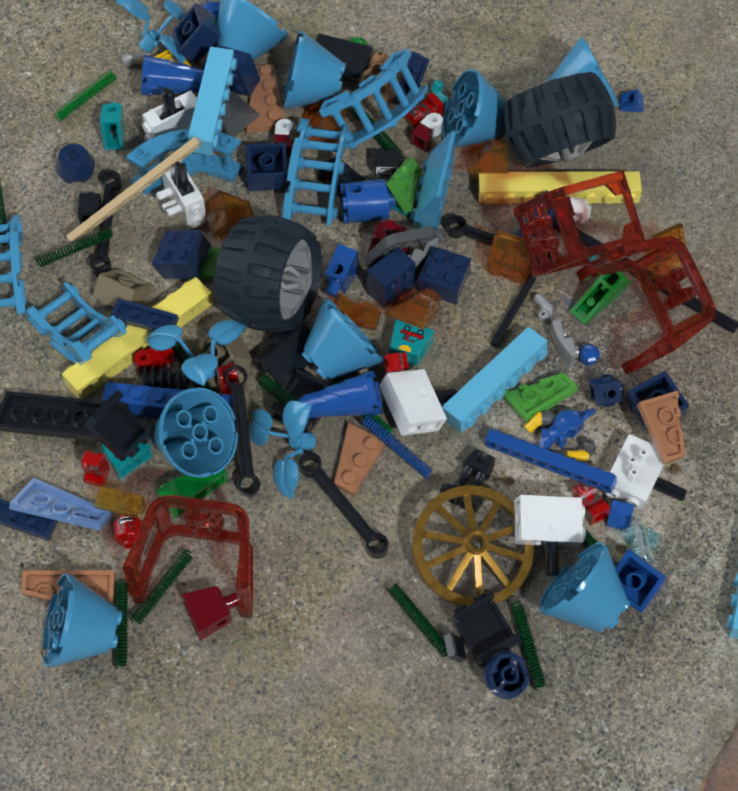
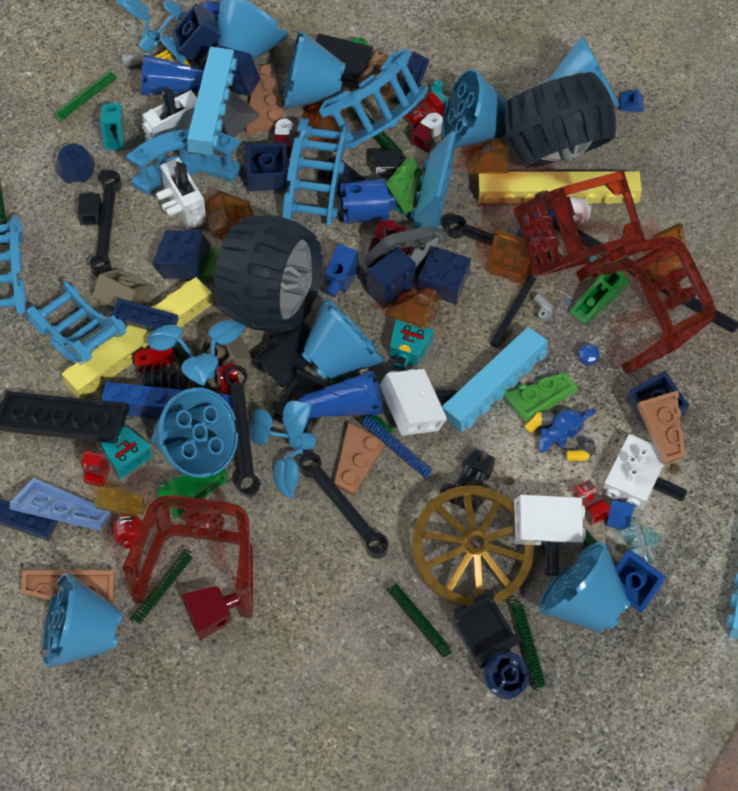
(91, 243): dark green piece -> none
(118, 428): black panel -> none
(122, 628): dark green piece -> none
(135, 189): tan tile -> none
(268, 388): dark green piece -> none
(362, 314): clear orange slope -> none
(396, 362): red leg -> none
(455, 647): black tile -> none
(551, 461): blue piece -> none
(564, 345): light grey slope -> none
(606, 390): dark blue brick -> none

